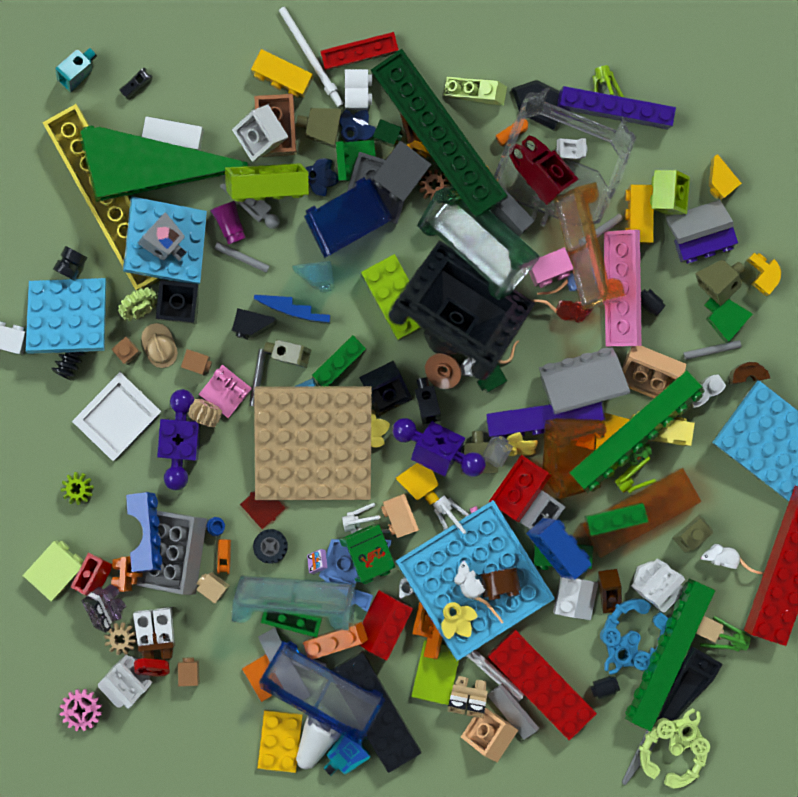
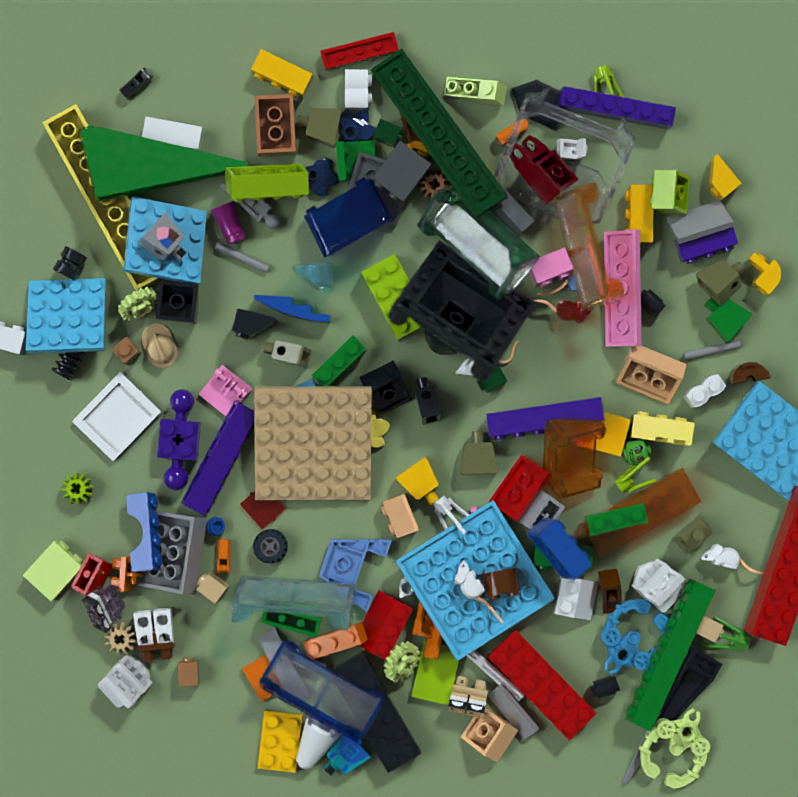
(75, 69): teal torso -> none
(82, 717): bright pink gear -> none
(151, 667): red beam -> none
(196, 362): medium nougat brick -> none
(205, 412): tan gear -> none
(219, 458): none -> dark purple brick
(258, 373): flat silver bar -> none
(260, 132): white slope -> none
(317, 561): tile -> none
(330, 88): white bar -> none
(351, 521): white plant -> none
(369, 553): green panel -> none
(401, 661): none -> yellowish green gear
(438, 375): nougat dish -> none
(438, 448): dark purple brick -> none
(460, 622): light yellow plate -> none
(497, 451): clear brick -> none
(521, 447): light yellow plate -> none
(583, 380): light grey slope -> none
(608, 225): light grey bar -> none
(637, 432): green brick -> none

